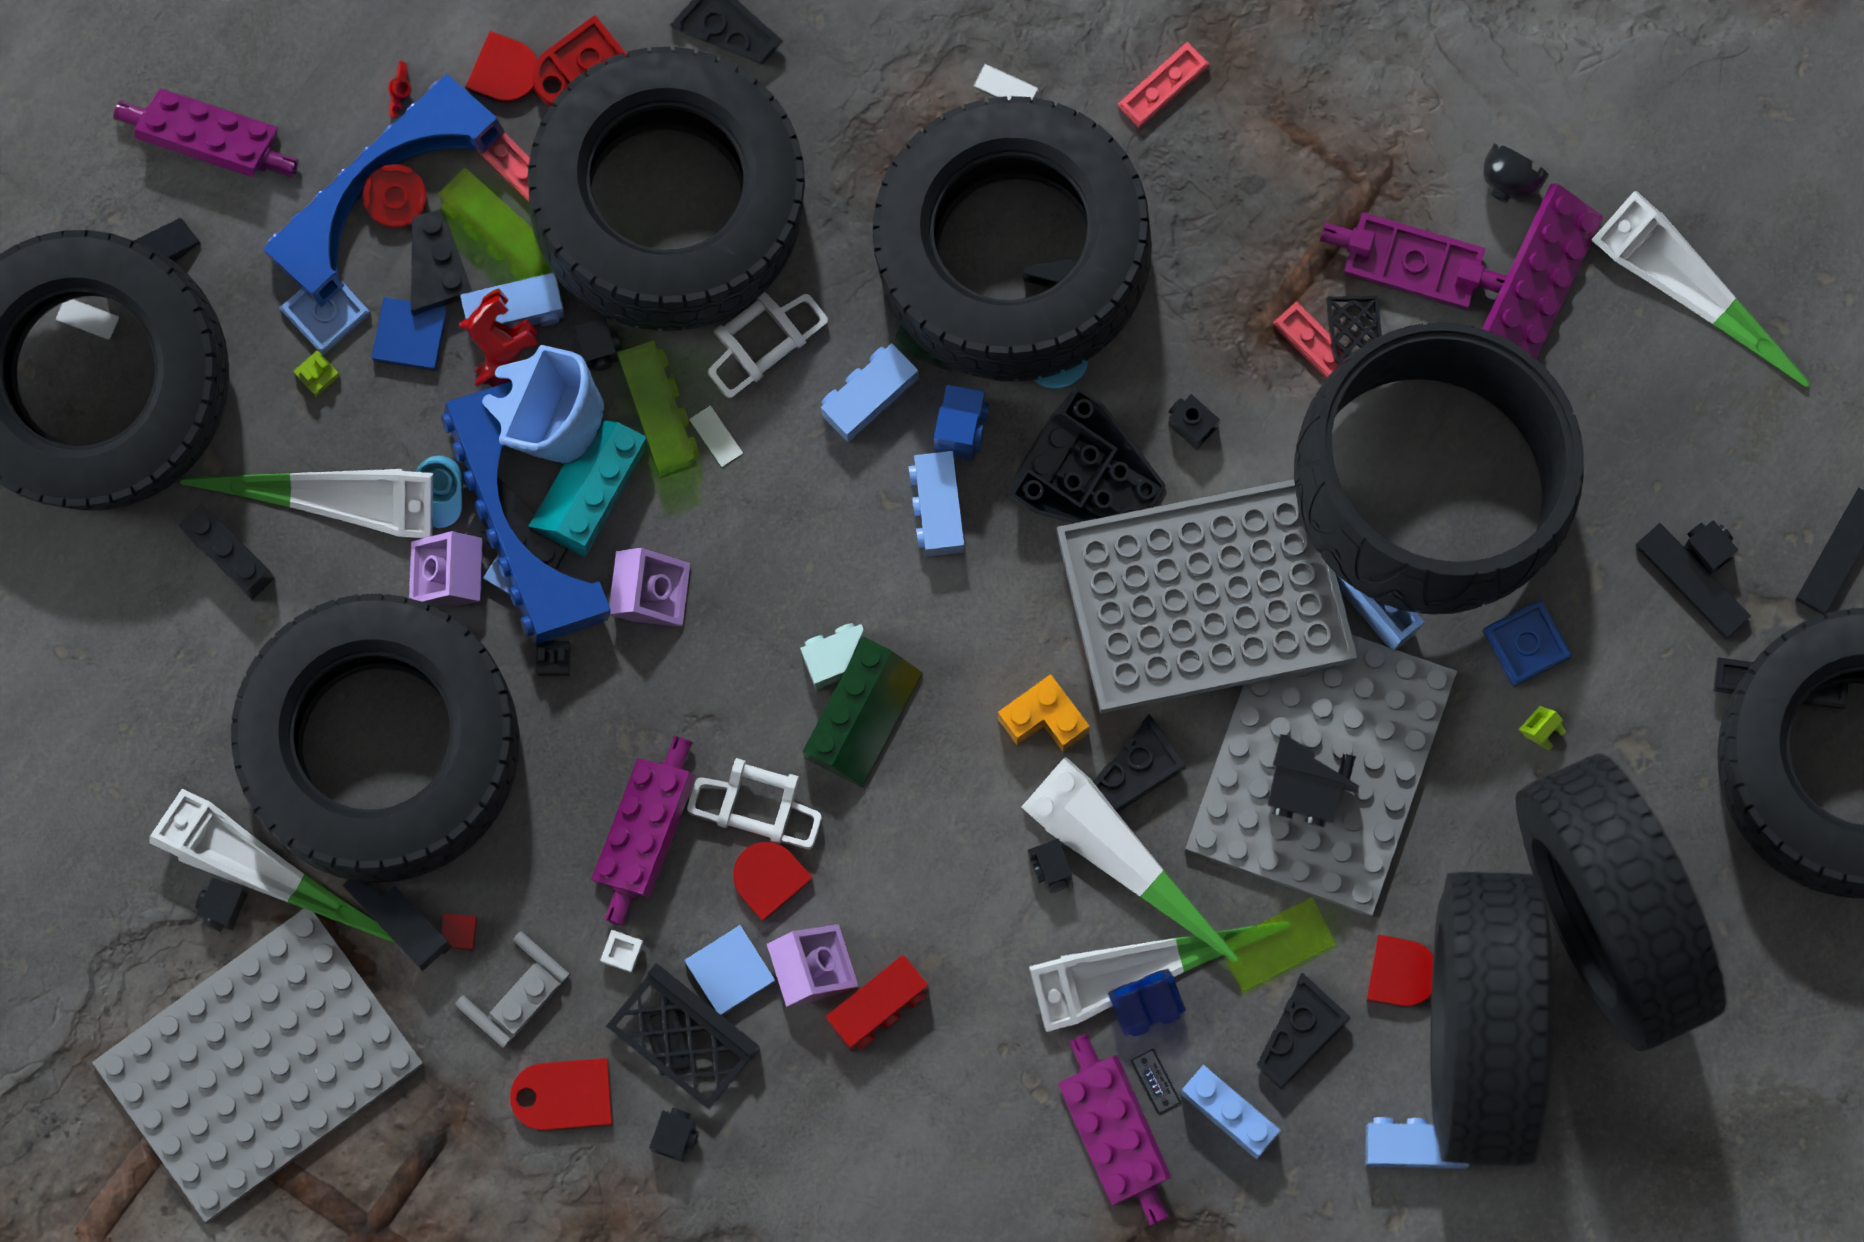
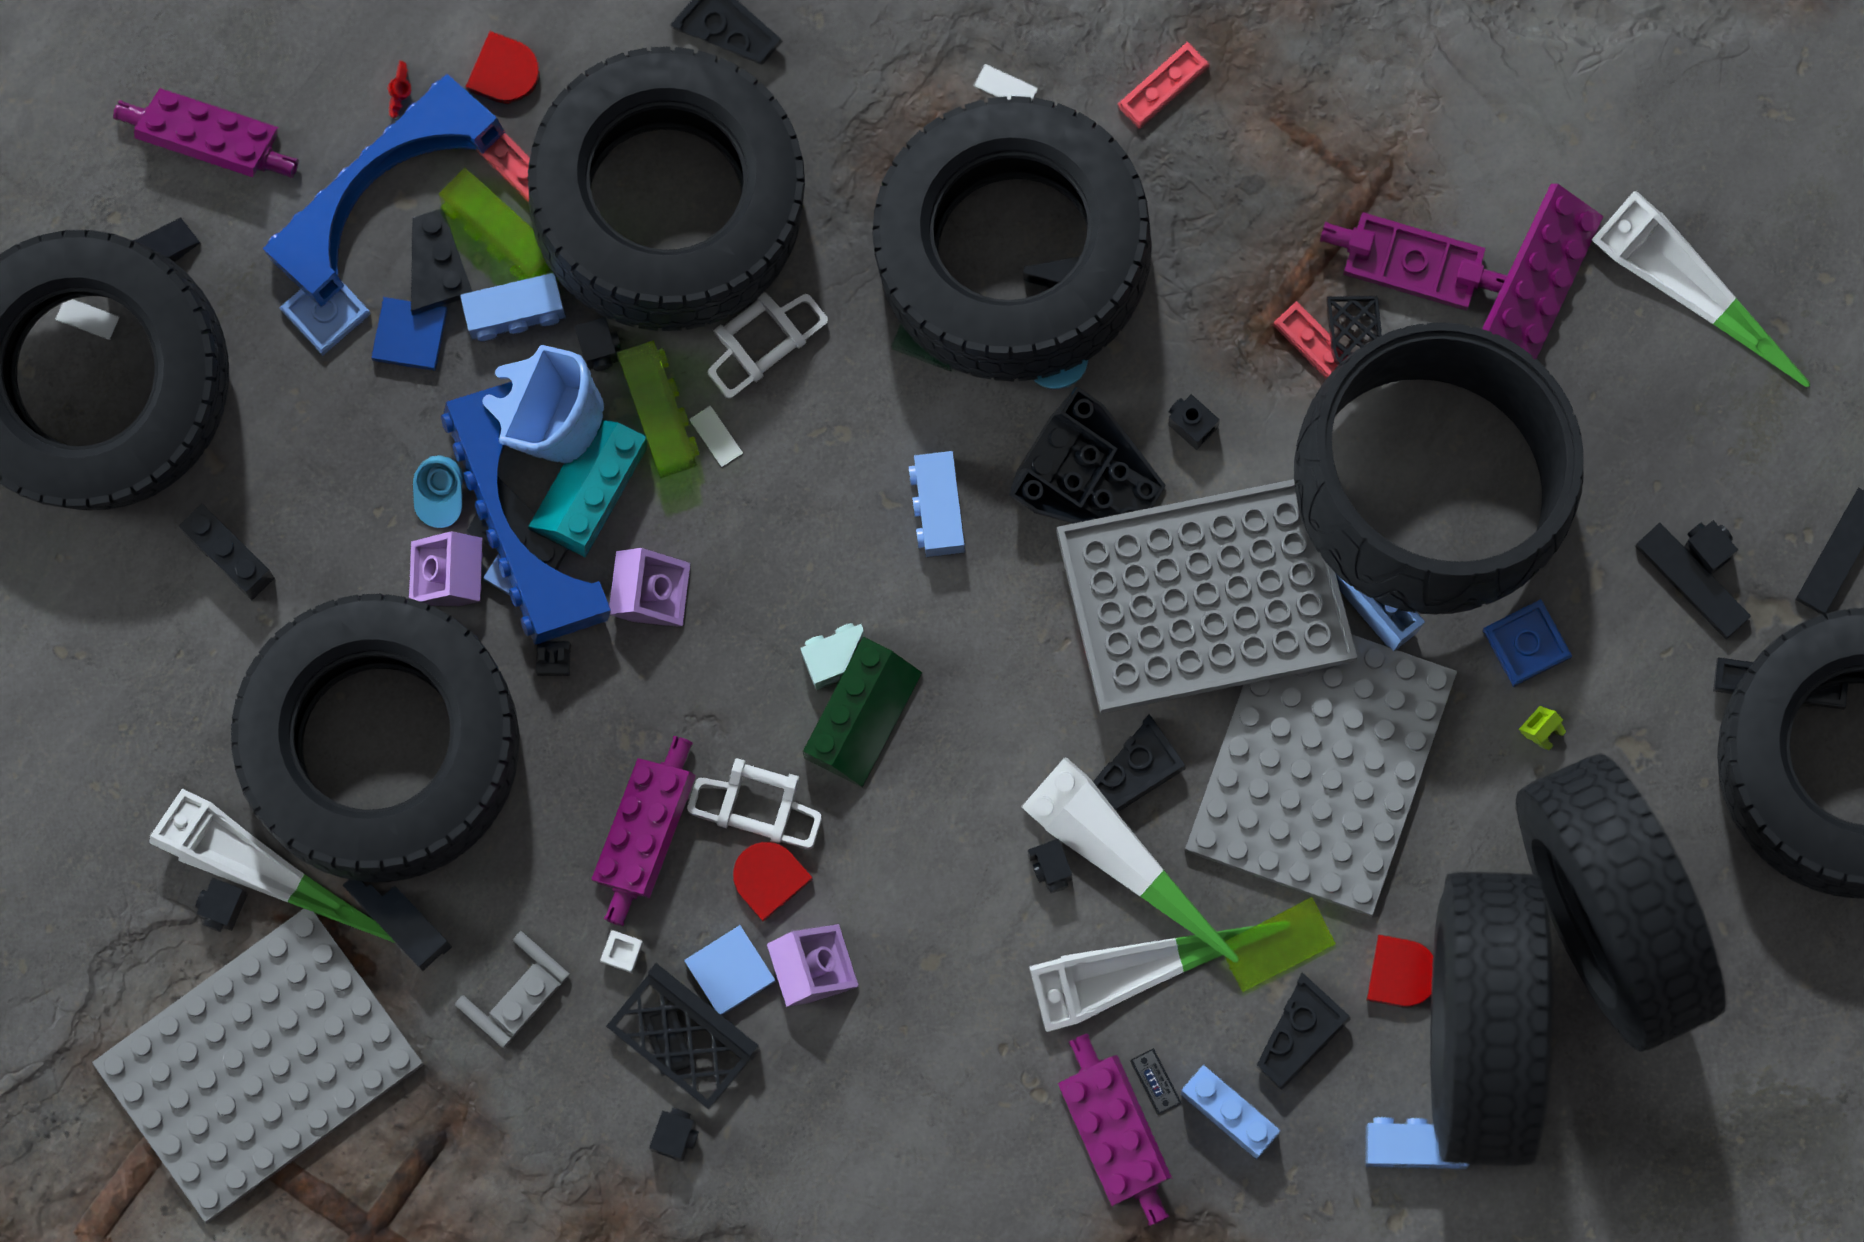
(316, 373): lime tile -> none
(376, 499): white plate -> none
(394, 196): red tile -> none
(459, 931): red tile -> none
(495, 339): red animal -> none
(566, 1095): red tile -> none
(573, 55): red tile -> none
(869, 391): light blue brick -> none
(878, 1004): red brick -> none
(959, 422): blue brick -> none
(1044, 707): light orange brick -> none
(1147, 1002): clear blue brick -> none
(1307, 785): black piece -> none
(1512, 175): black cylinder -> none

